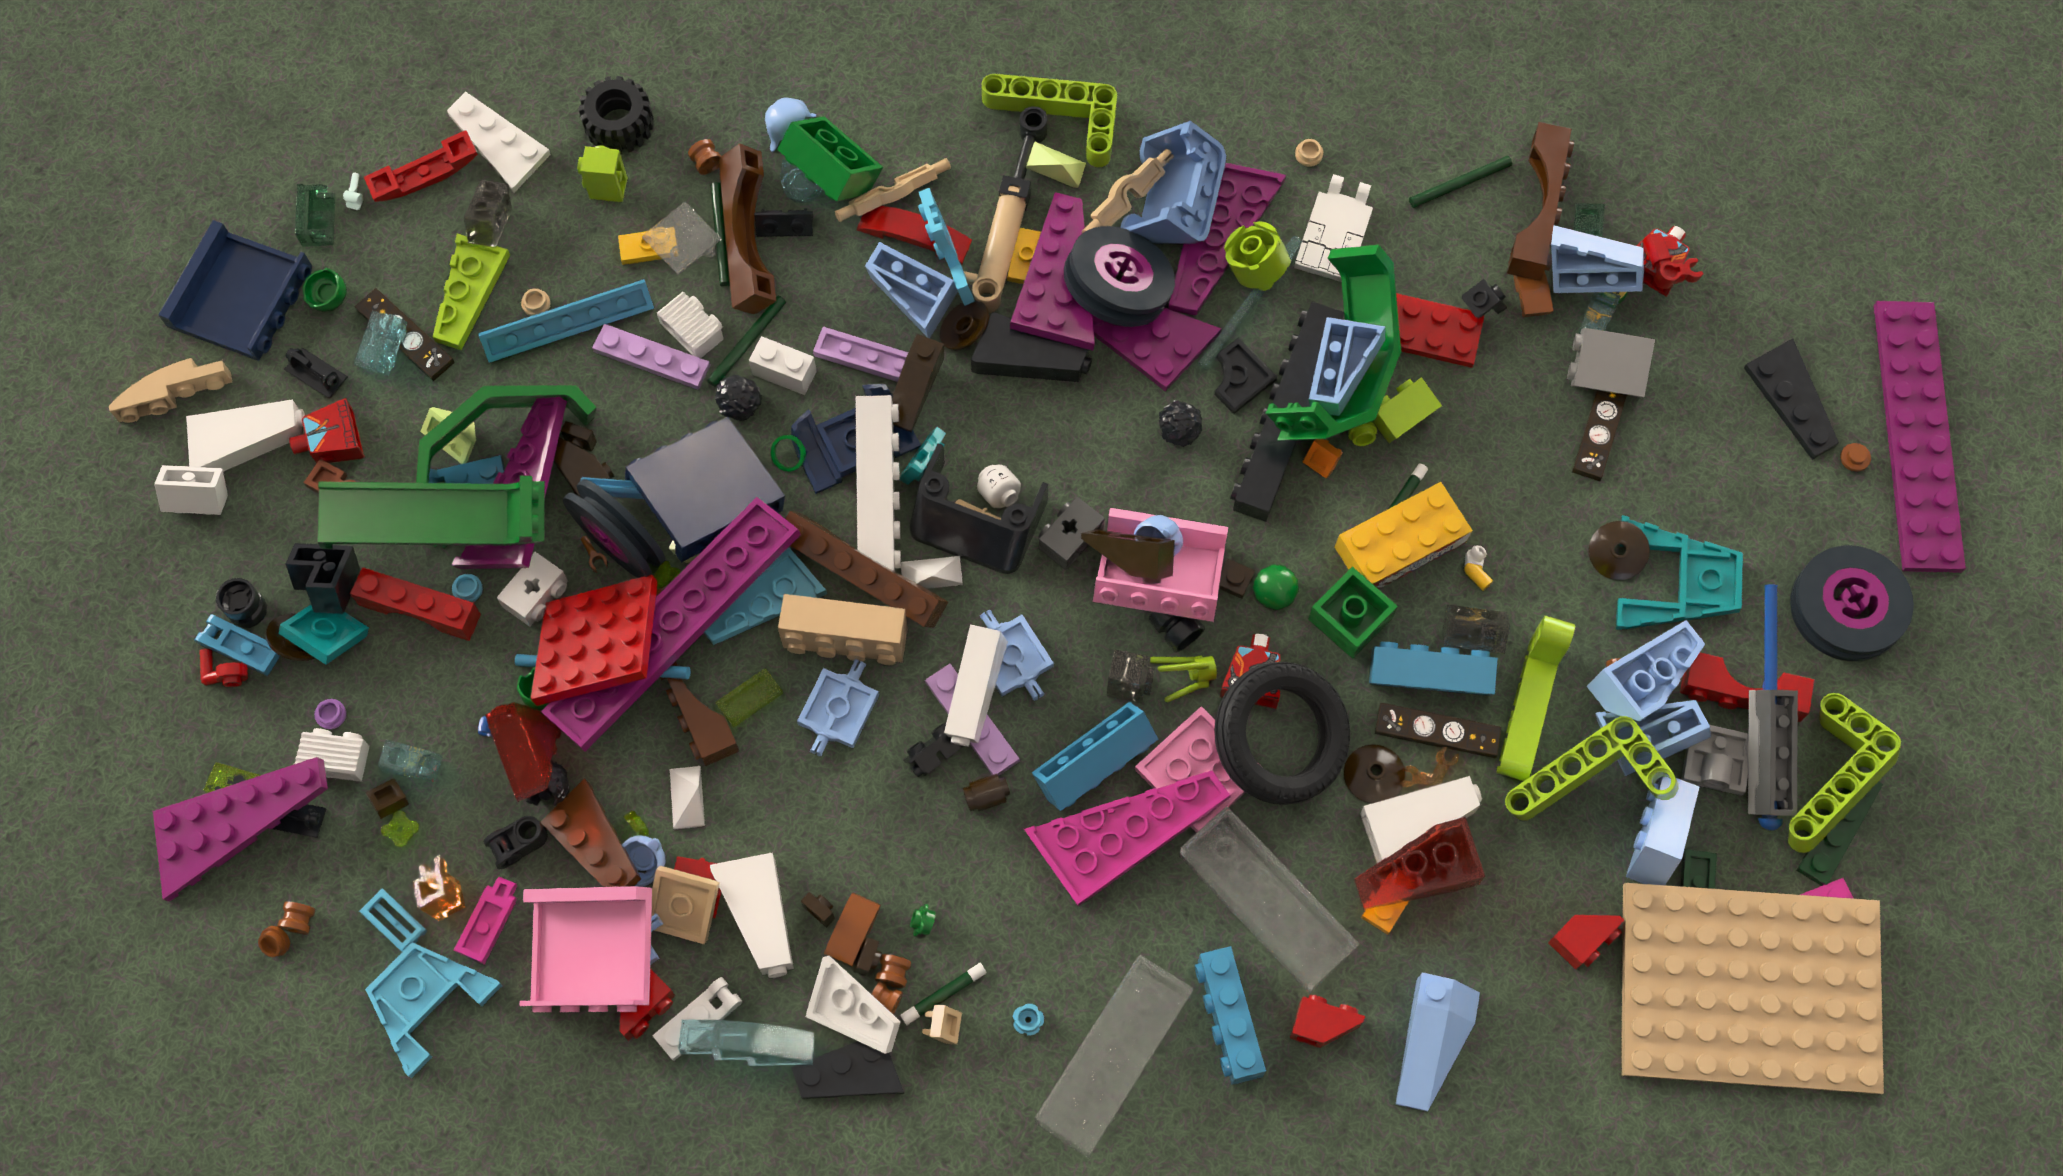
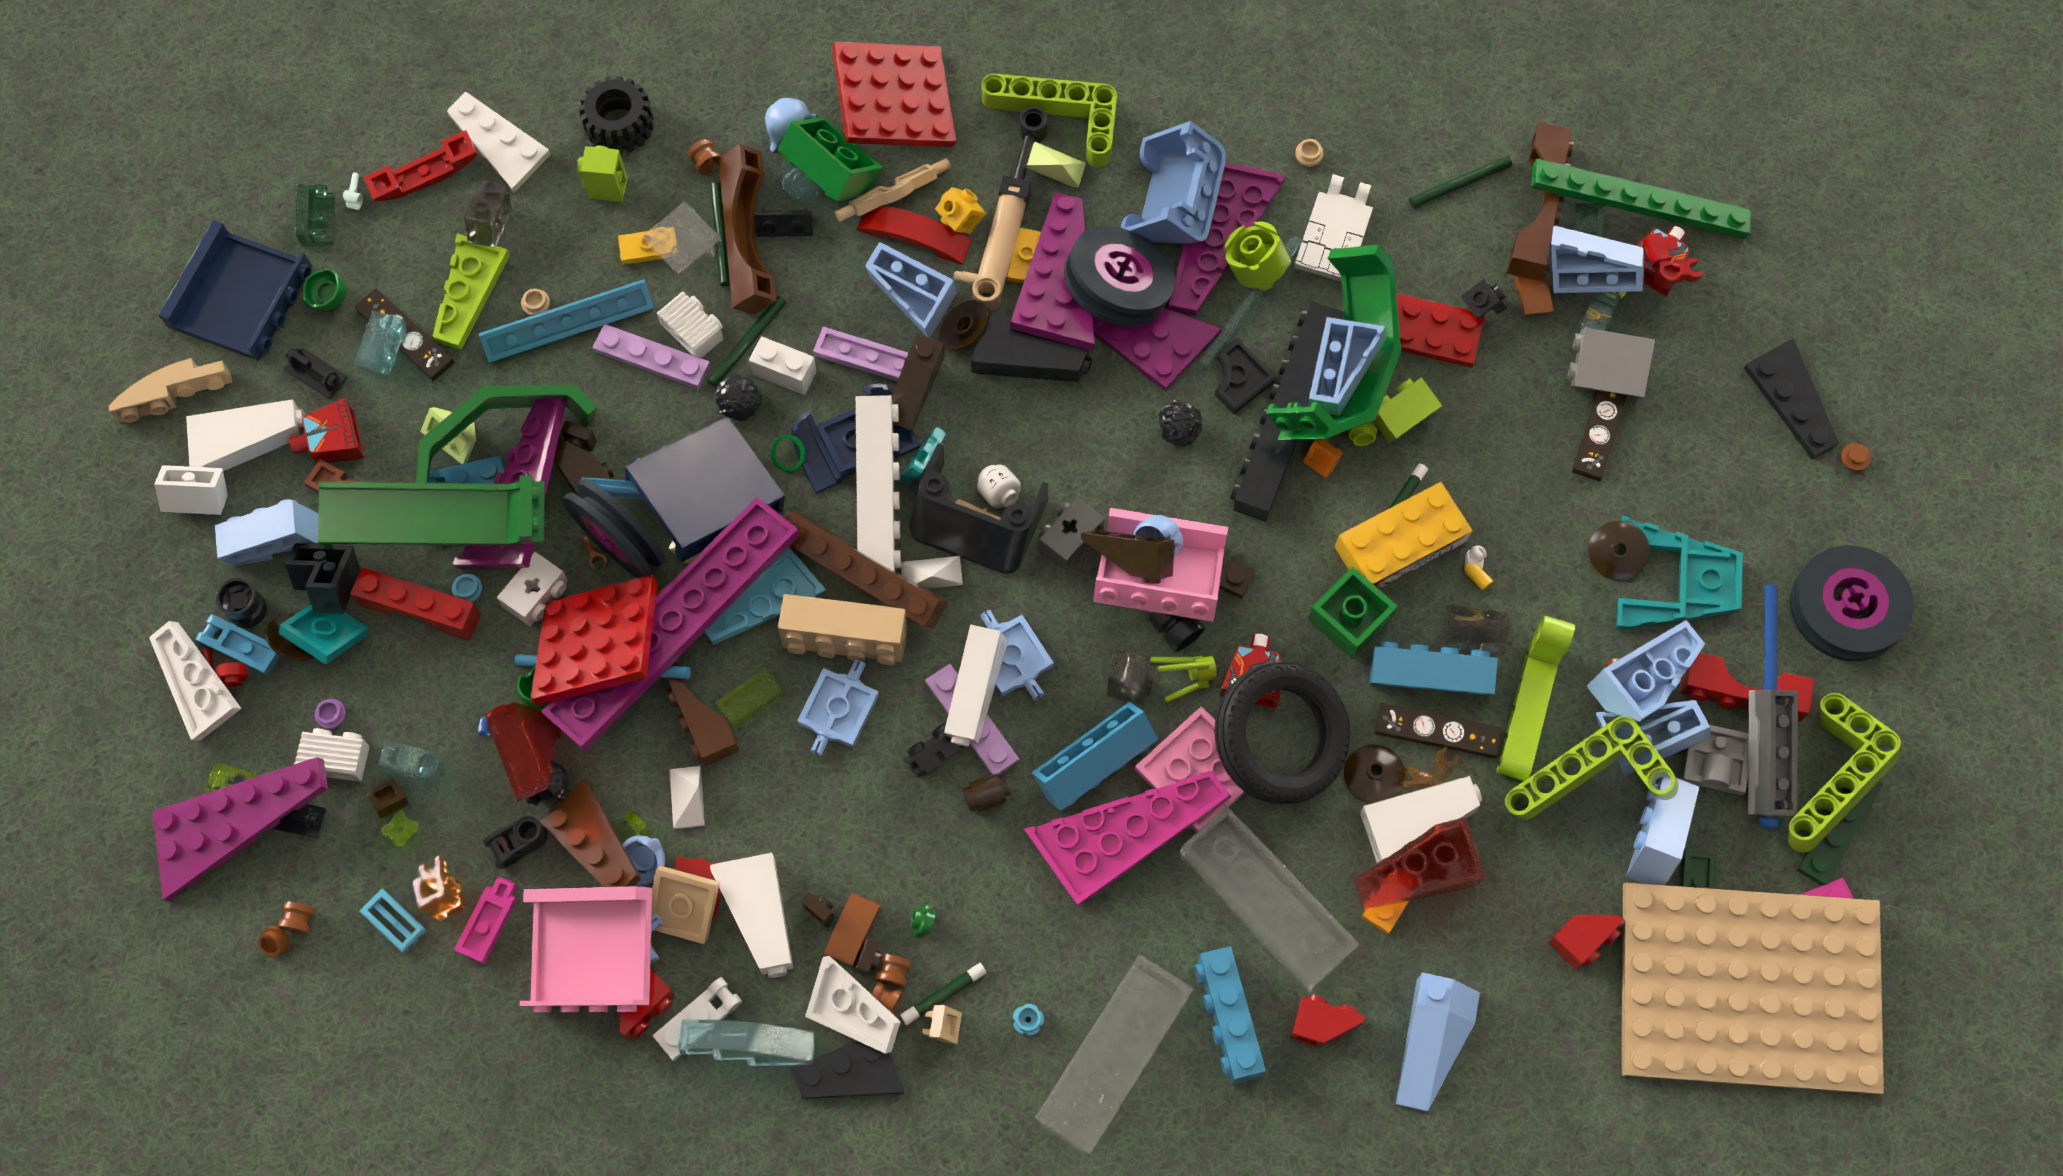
(193, 683): none -> white wing
(265, 533): none -> light blue wedge
(413, 989): medium azure wing -> none
(666, 574): clear neon green plate -> none
(893, 94): none -> plate
(944, 246): medium azure wing -> none
(960, 210): none -> yellow brick
(1137, 183): tan piece -> none
(1276, 587): green hair -> none
(1641, 198): none -> green plate
(1919, 437): magenta plate -> none

